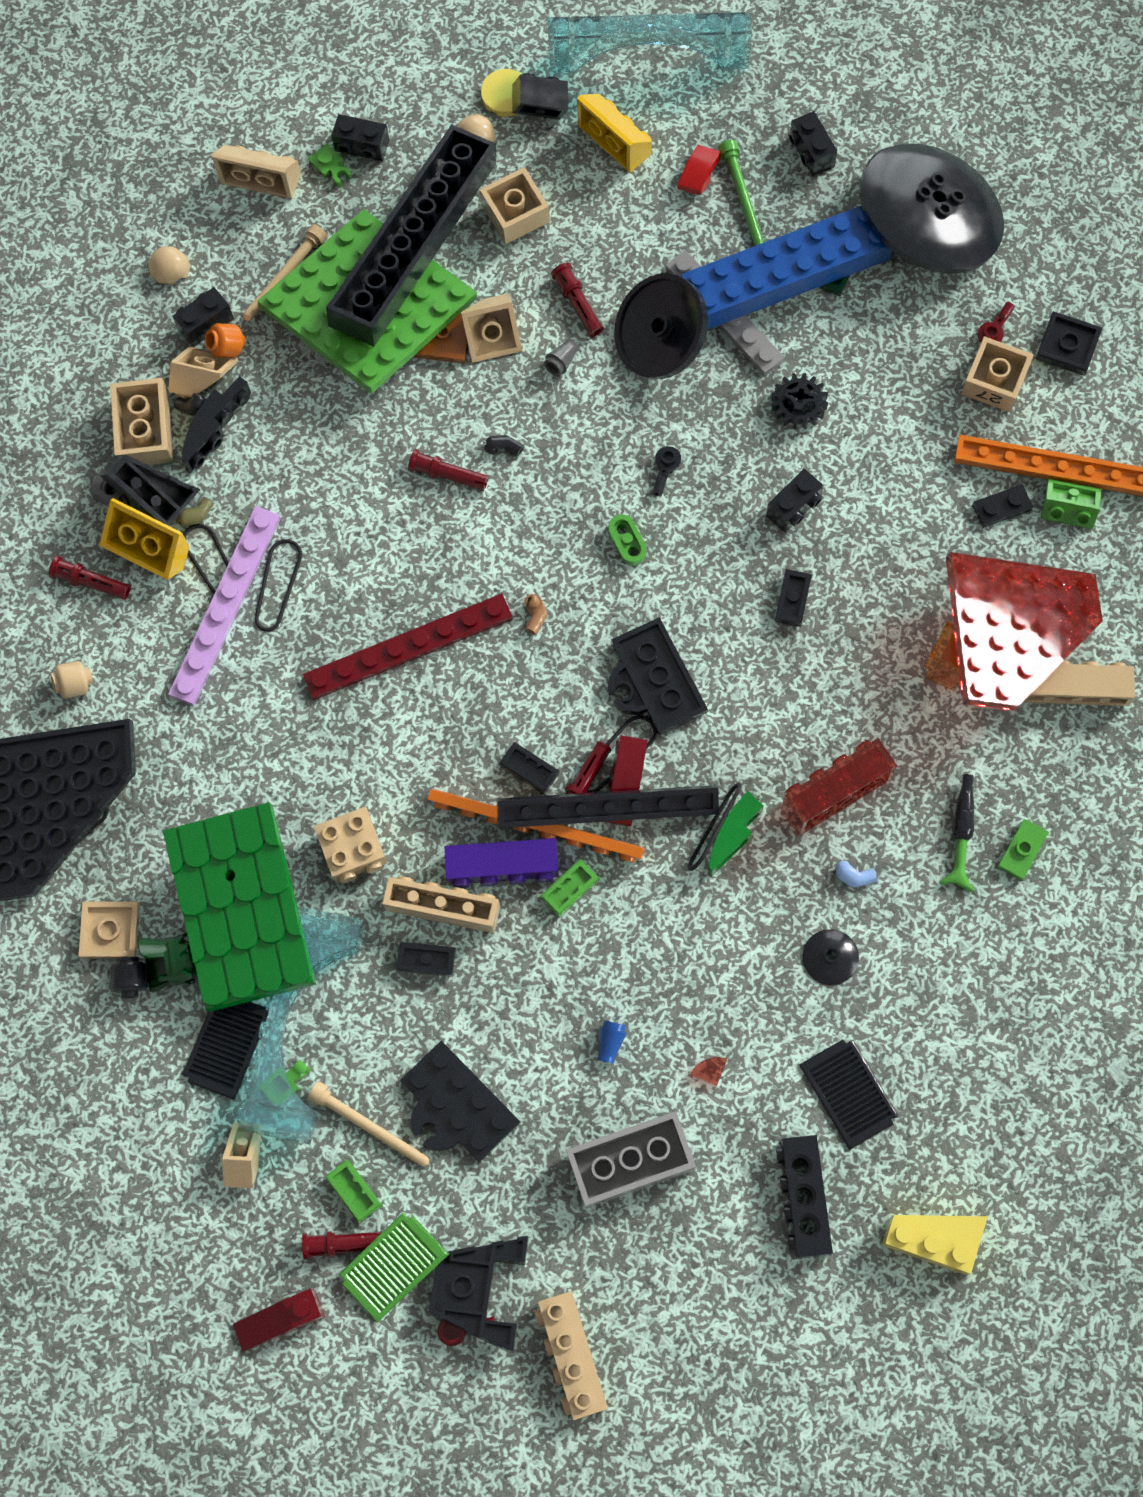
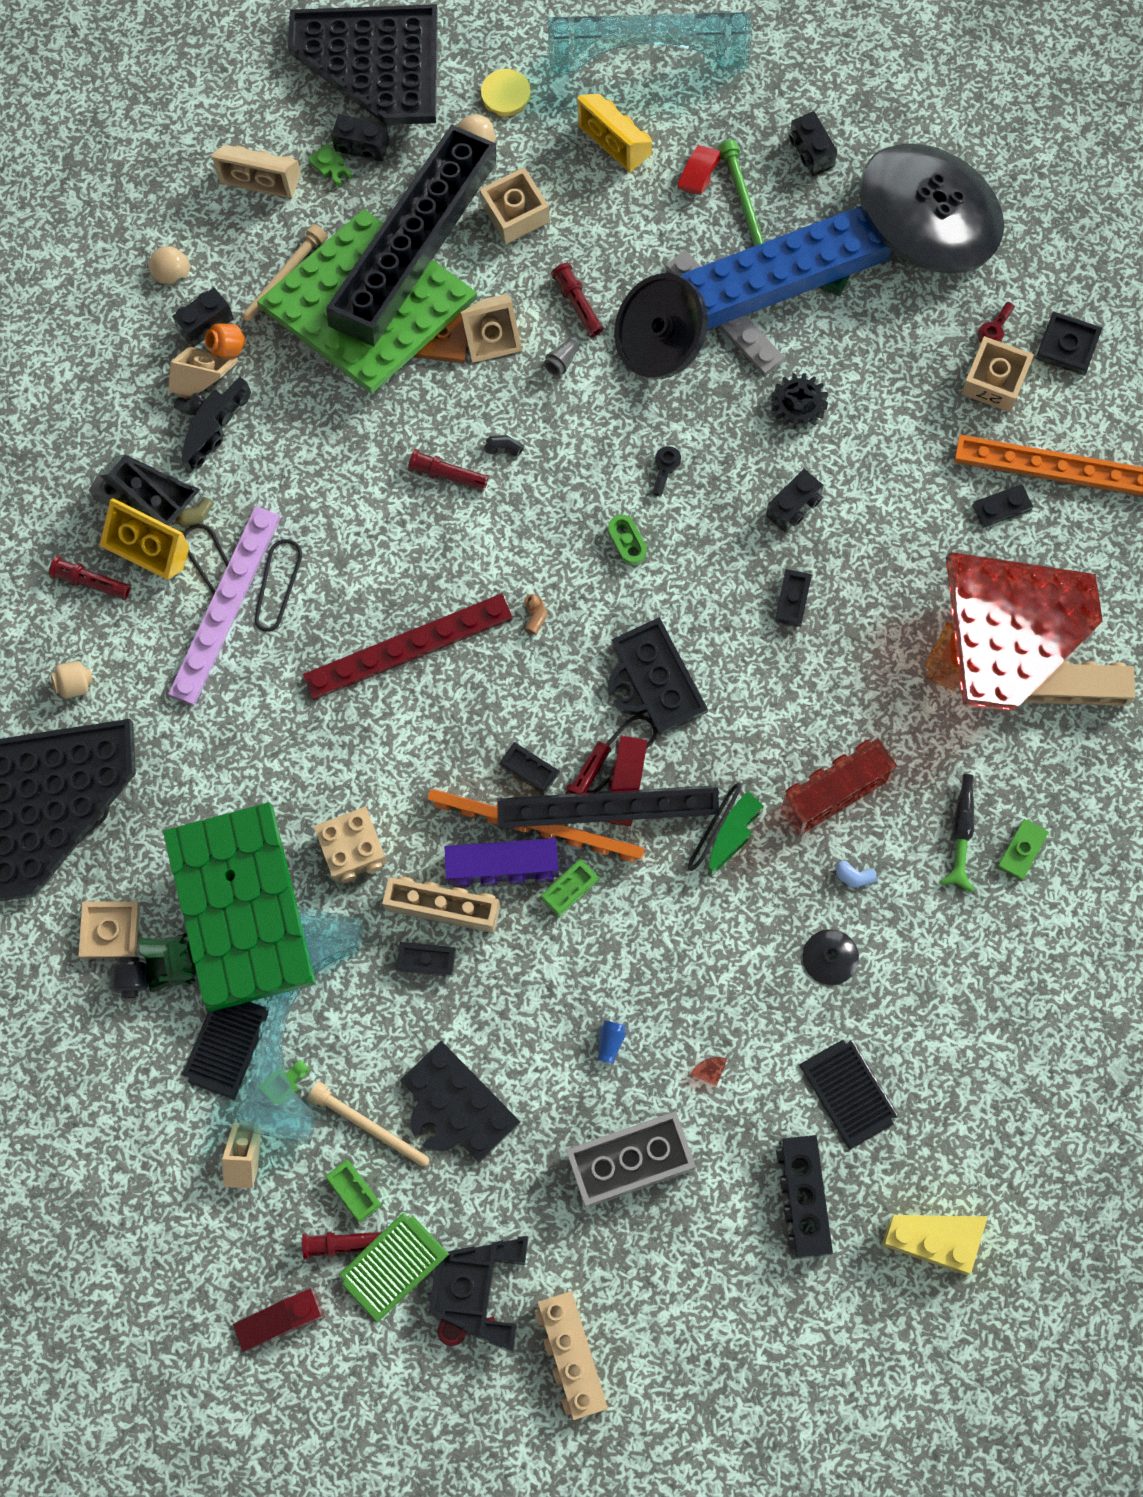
(142, 420): tan brick -> none
(373, 56): none -> black plate
(539, 96): black brick -> none
(1071, 503): bright green bracket -> none

